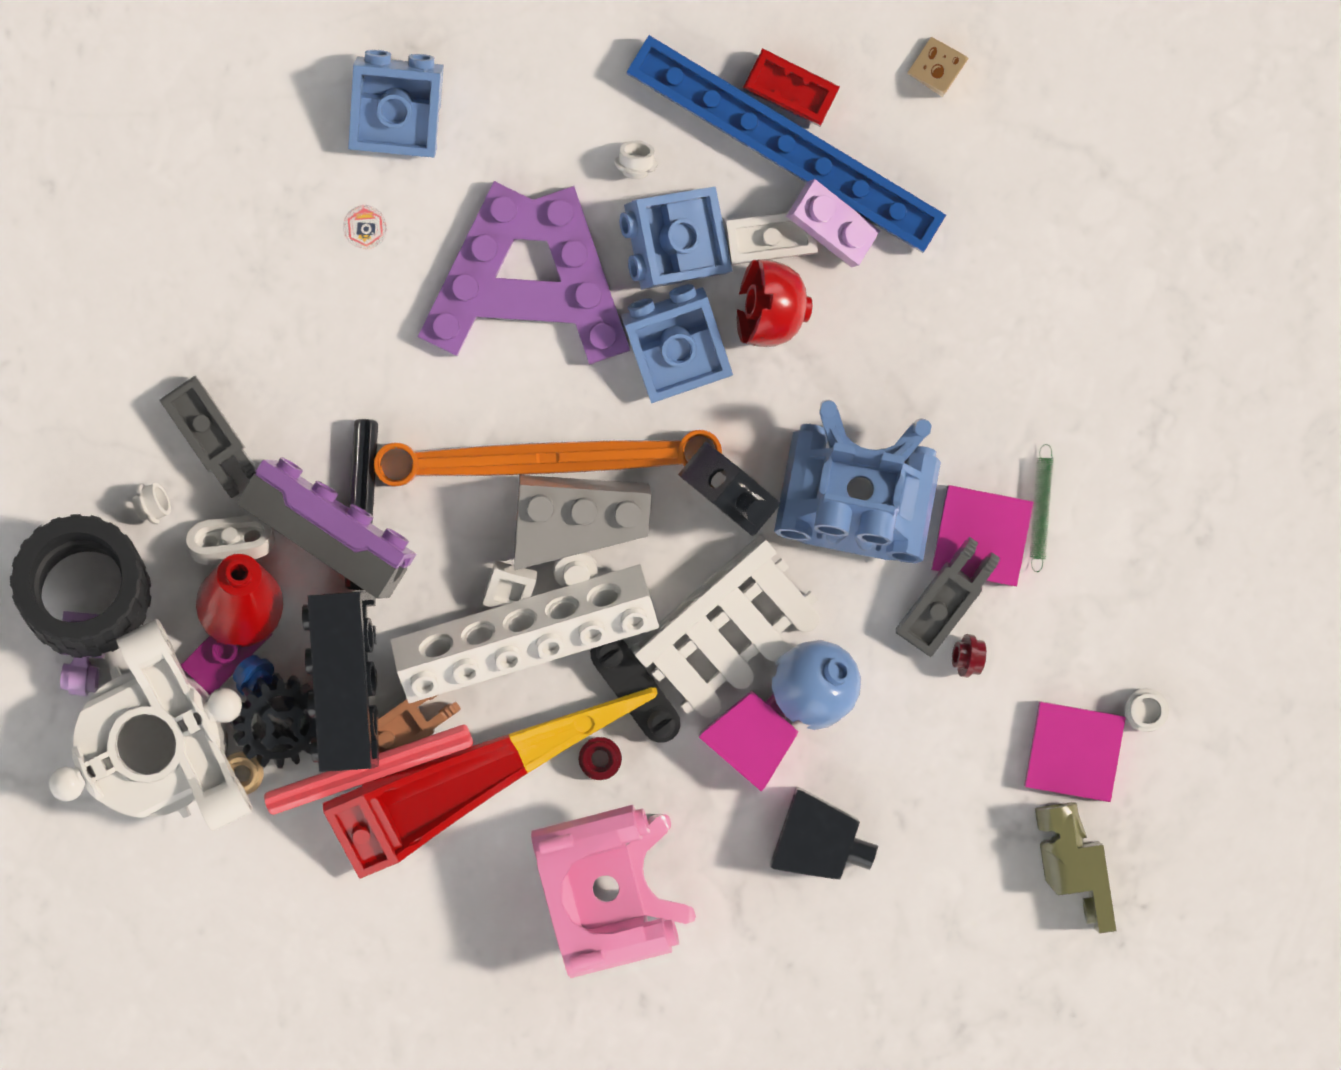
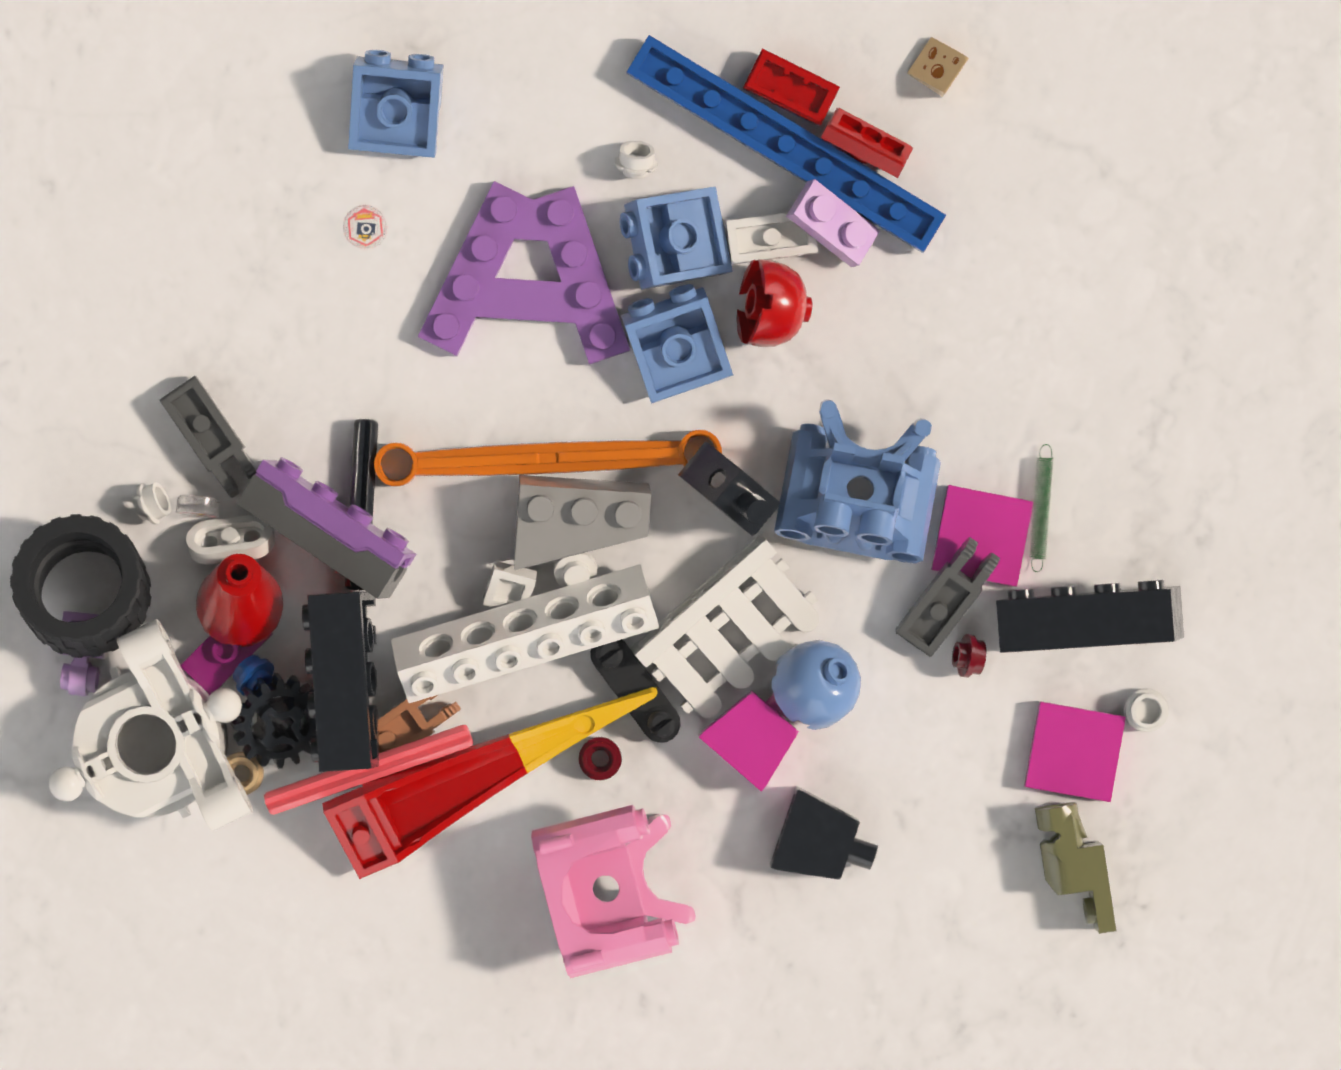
(197, 506): none -> clear tile
(867, 142): none -> red plate
(1090, 619): none -> black wedge

